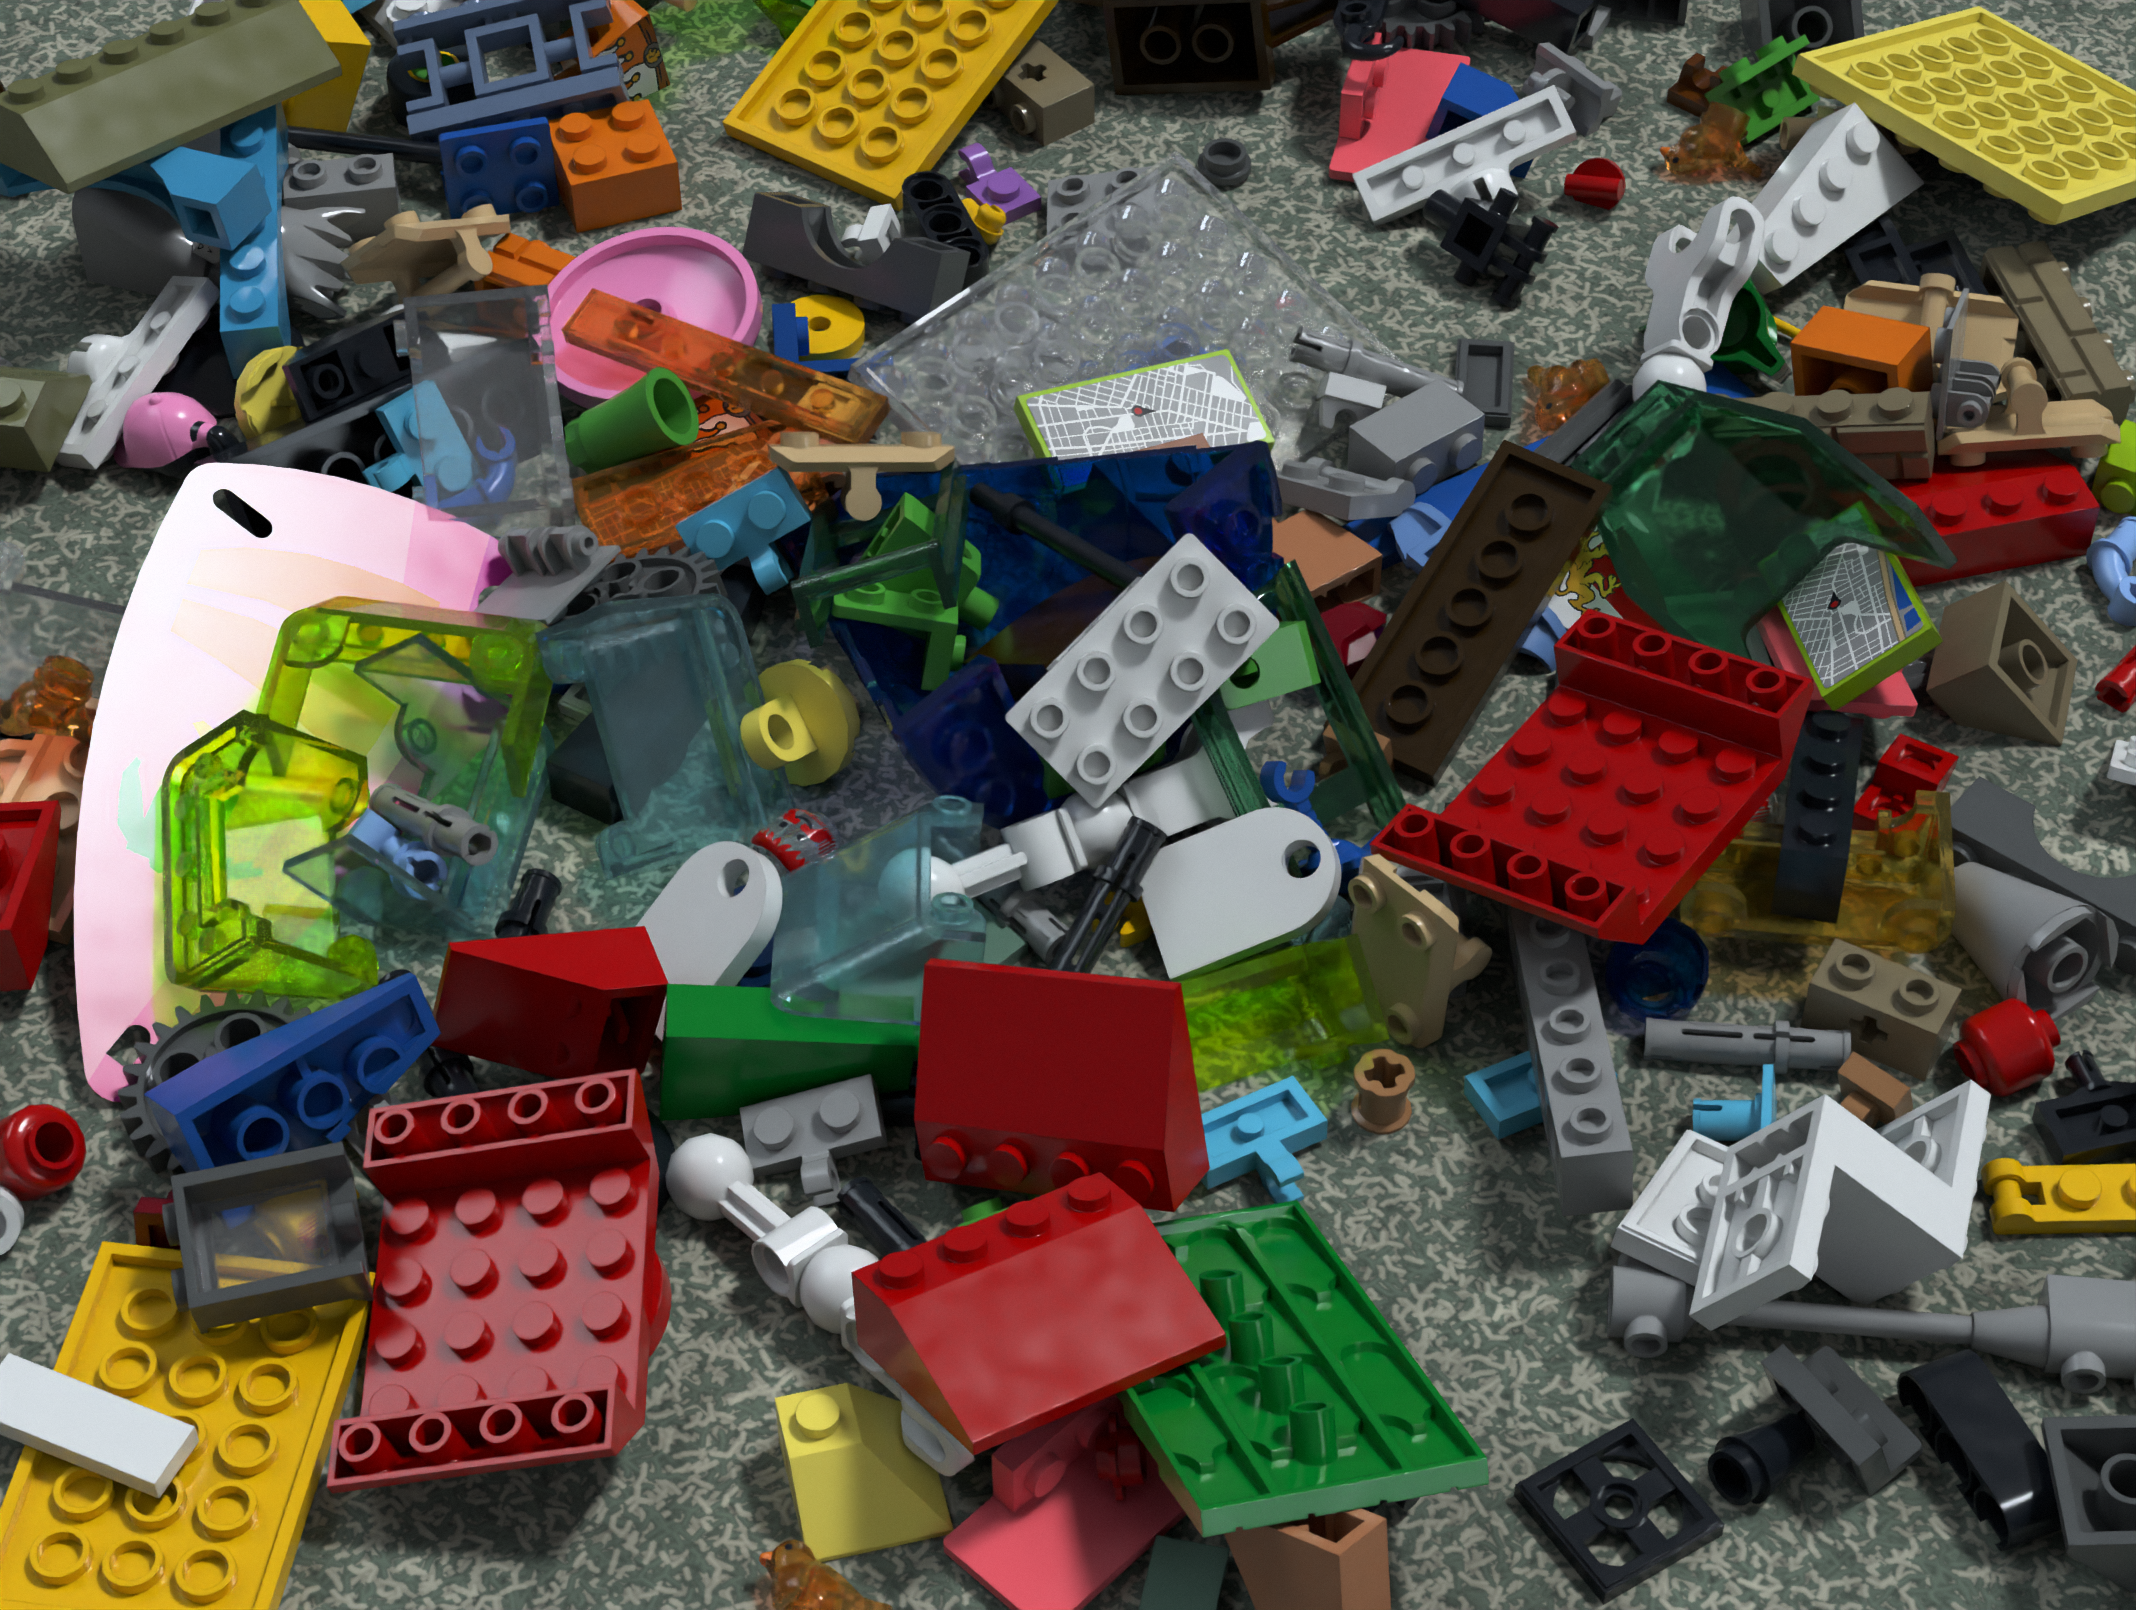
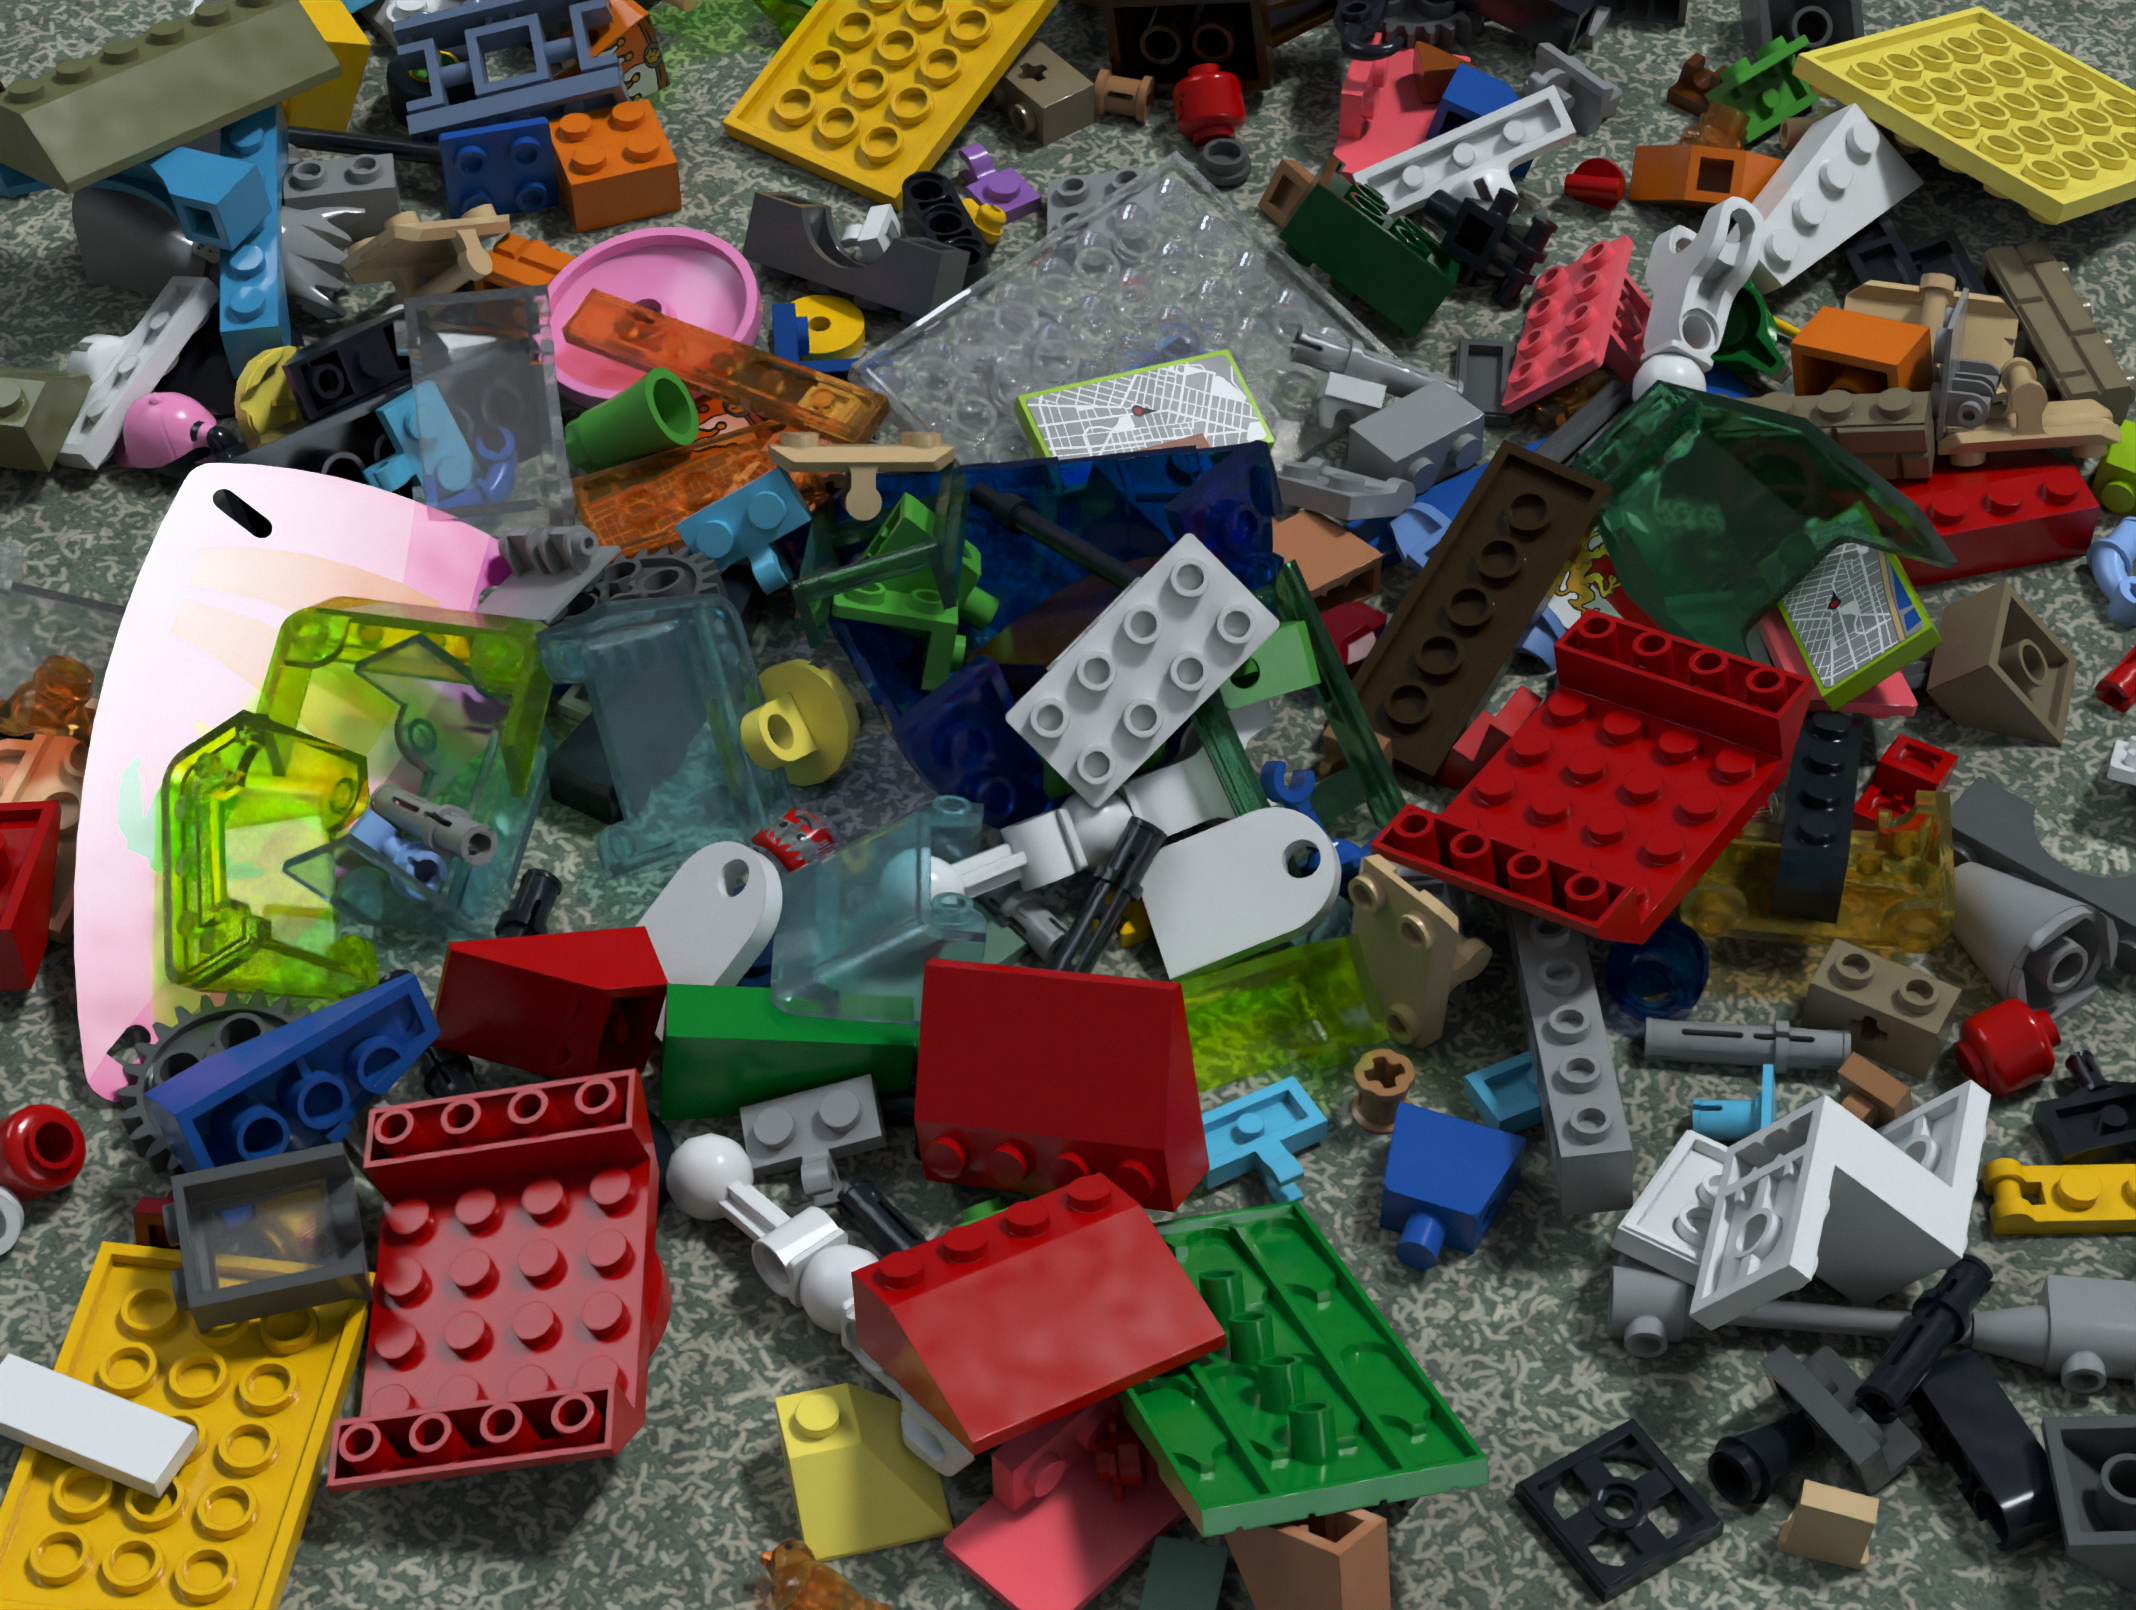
(1141, 90): none -> medium nougat bush
(1208, 104): none -> red head
(1285, 190): none -> medium nougat tile
(1367, 251): none -> dark green wedge
(1433, 71): none -> dark orange slope
(1445, 1182): none -> blue torso
(1486, 738): none -> red slope
(1579, 322): none -> coral bracket
(1698, 175): none -> orange slope
(1830, 1525): none -> tan tile
(1938, 1320): none -> black pin

